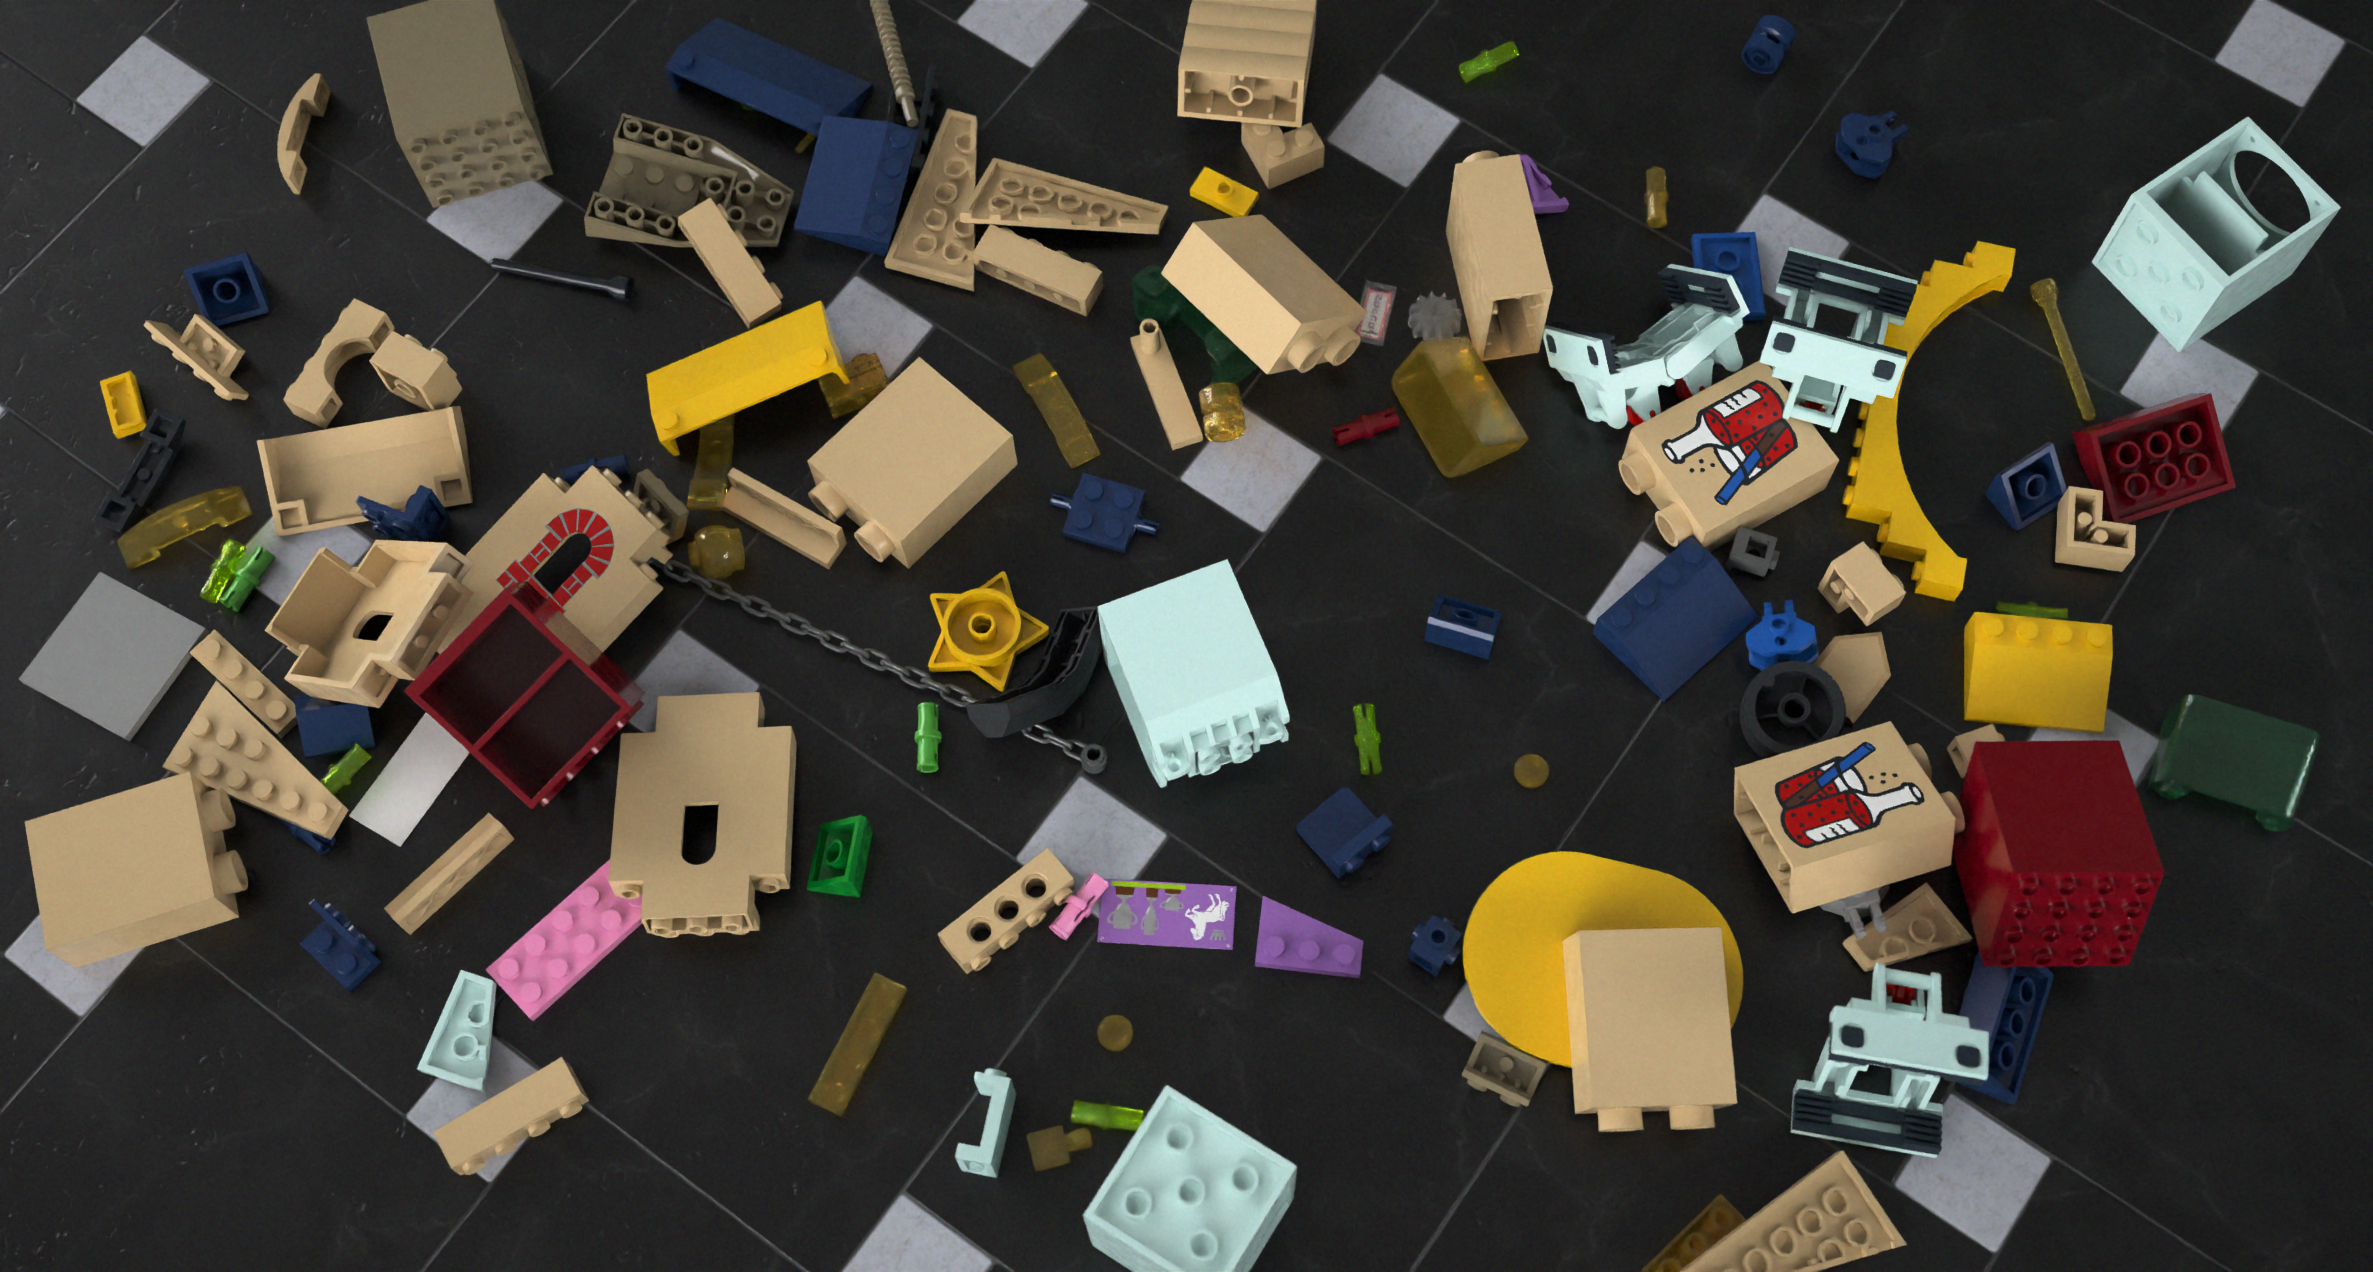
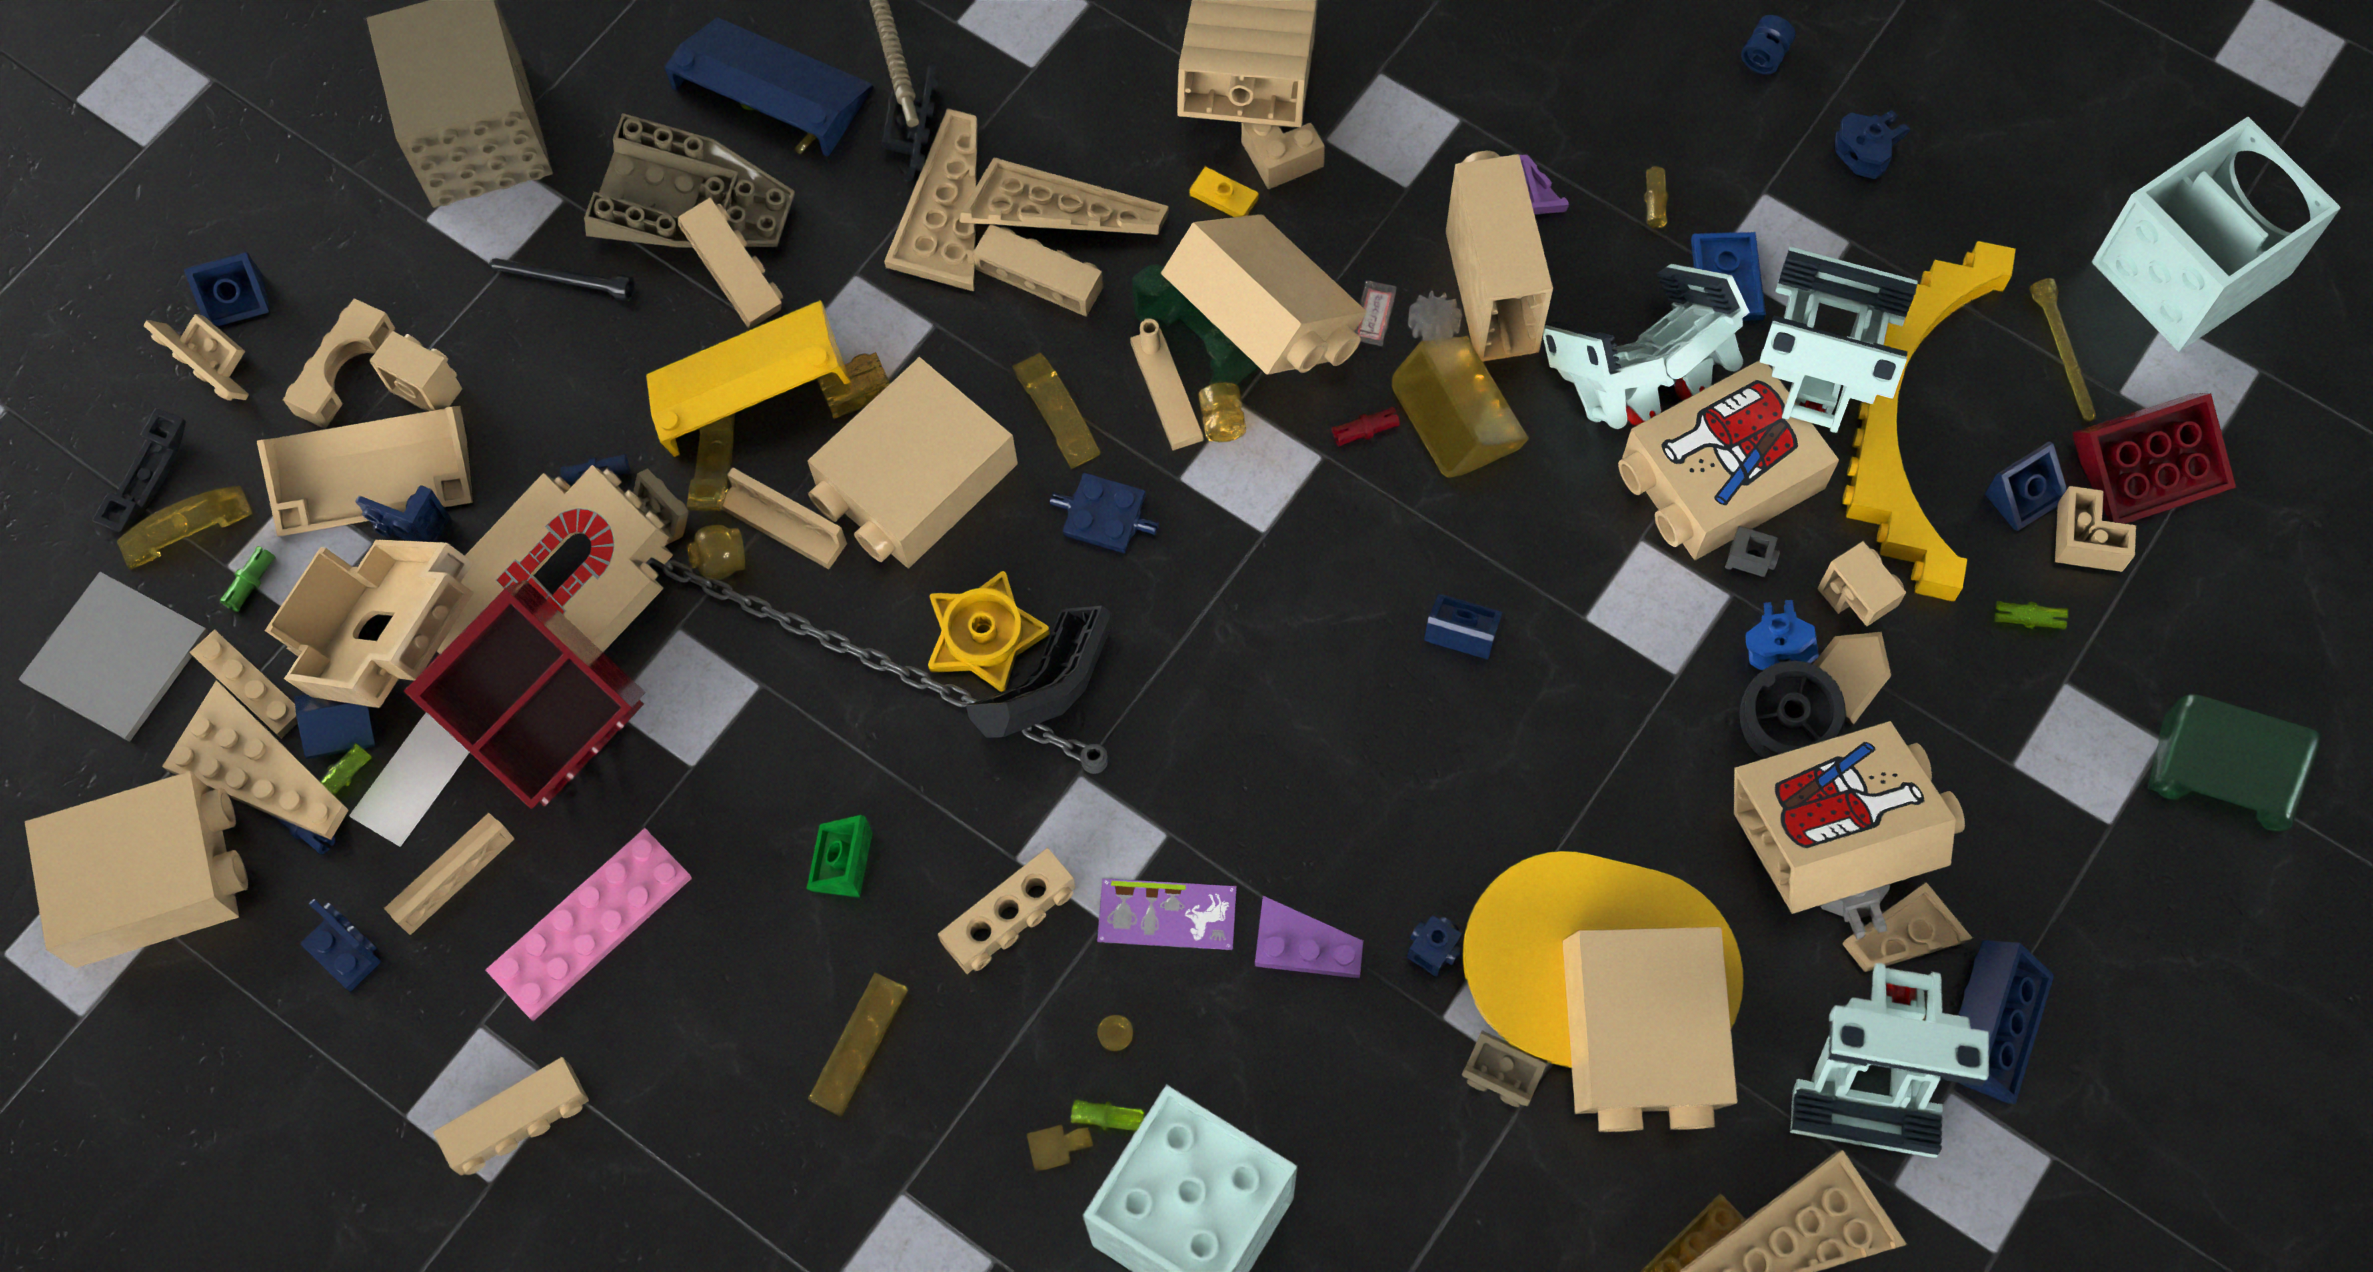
(124, 404): yellow plate -> none
(223, 570): clear neon green axle -> none
(308, 102): tan slope -> none
(463, 1034): light aqua wing -> none
(701, 755): tan panel -> none
(856, 182): dark blue slope -> none
(928, 737): bright green pin -> none
(987, 1158): light aqua panel -> none
(1079, 906): bright pink pin -> none
(1193, 673): light aqua container -> none
(1344, 832): dark blue bracket -> none
(1367, 739): clear neon green pin -> none
(1487, 61): clear neon green axle -> none
(1531, 770): clear yellow plate -> none
(1675, 619): dark blue slope -> none
(1962, 746): tan brick -> none
(2037, 672): yellow slope -> none
(2055, 854): dark red container -> none

